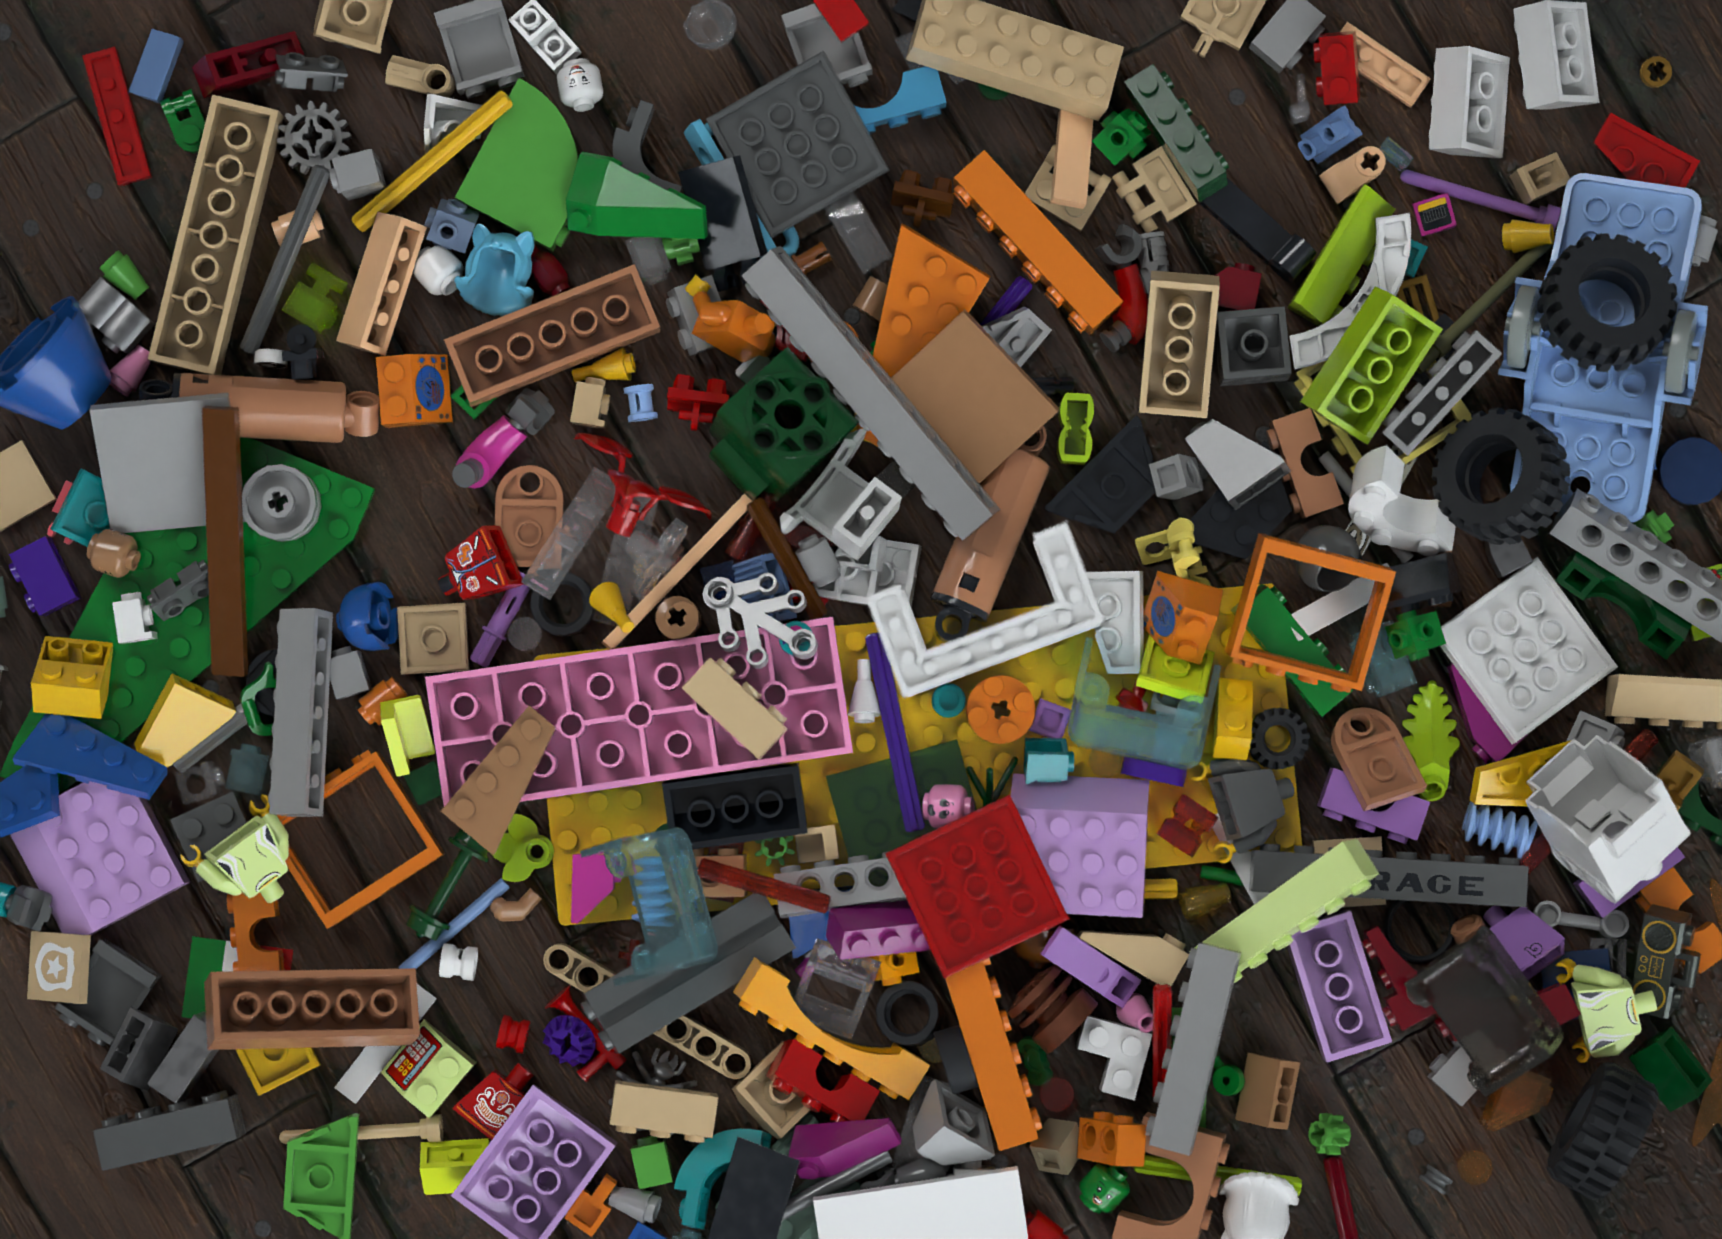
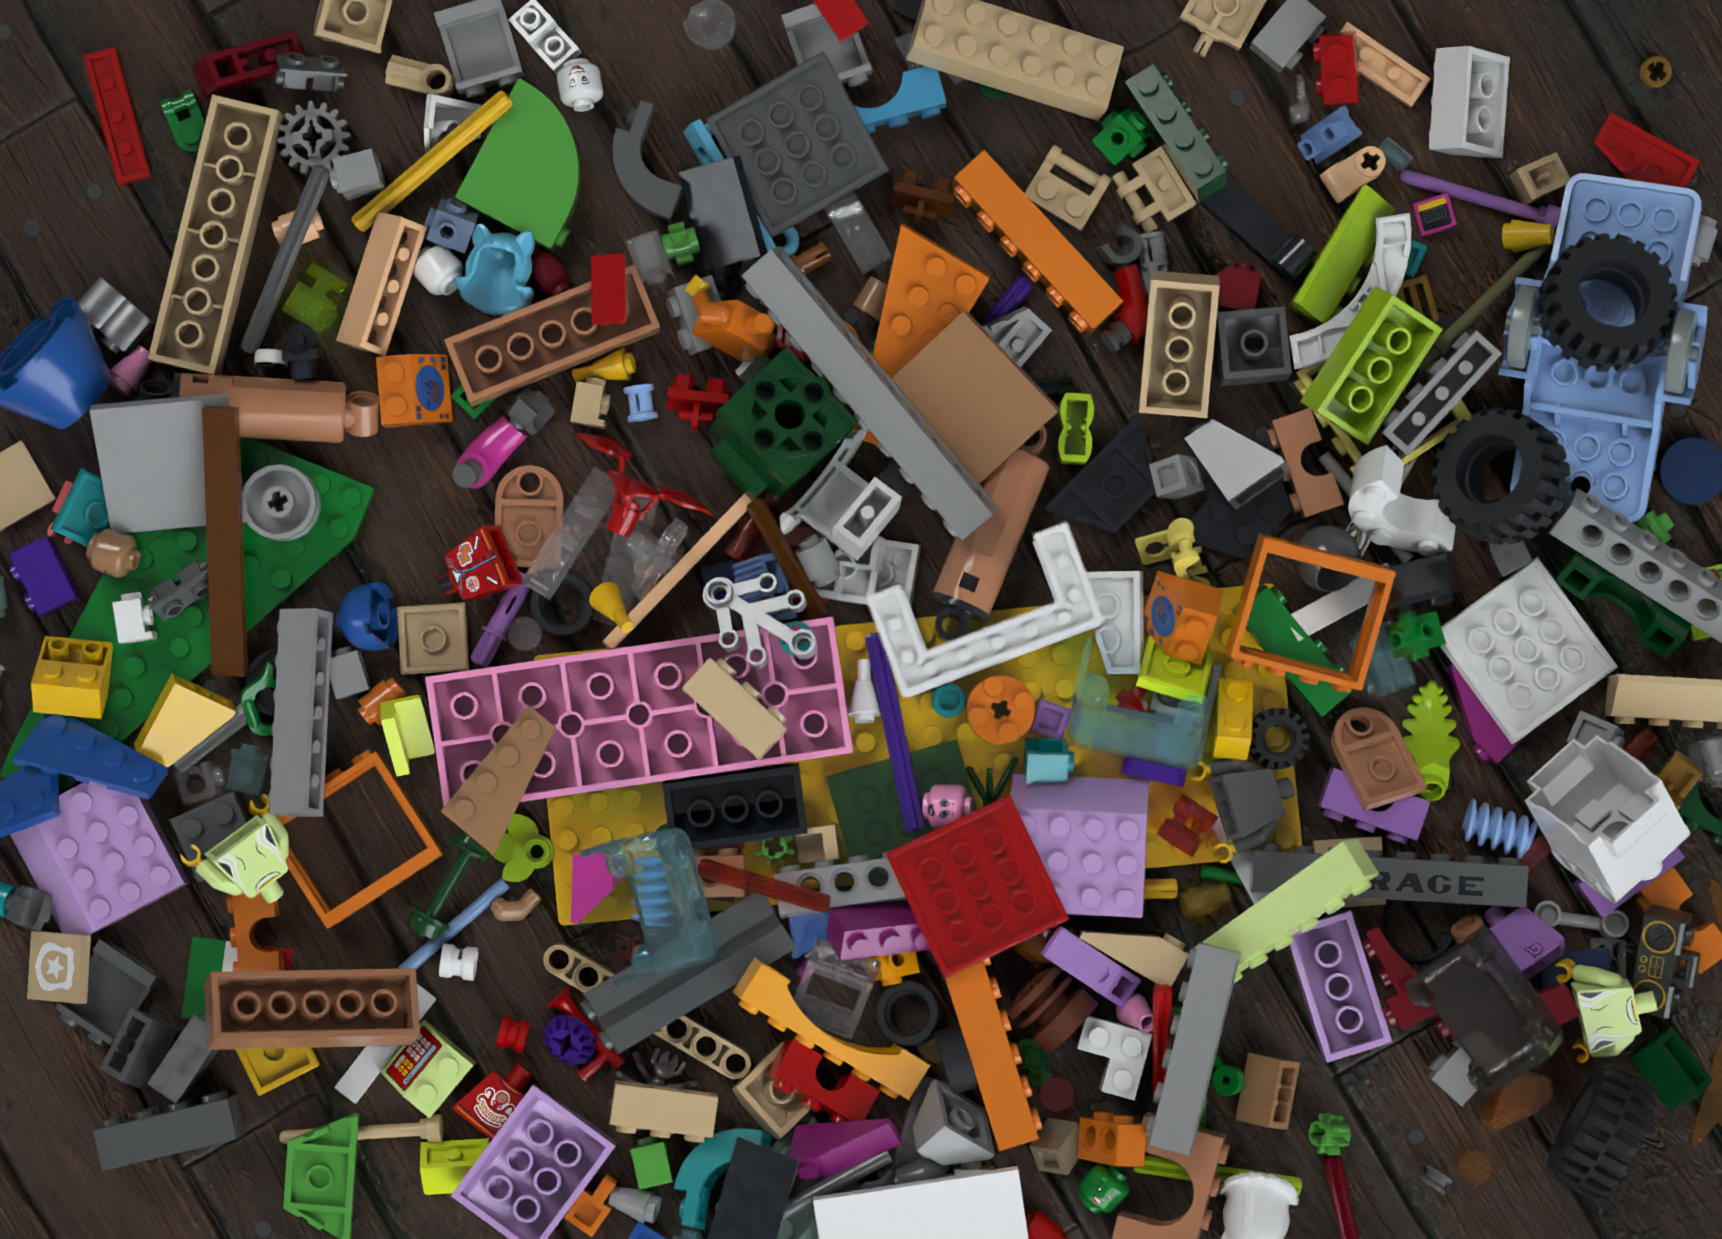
(124, 275): bright green cone -> none
(156, 65): medium blue slope -> none
(424, 783): dark green tile -> none
(608, 289): none -> red slope
(617, 202): green wedge -> none
(682, 605): medium nougat piece -> none
(1072, 160): light nougat tile -> none
(1506, 779): yellow wing -> none
(1555, 55): white slope -> none

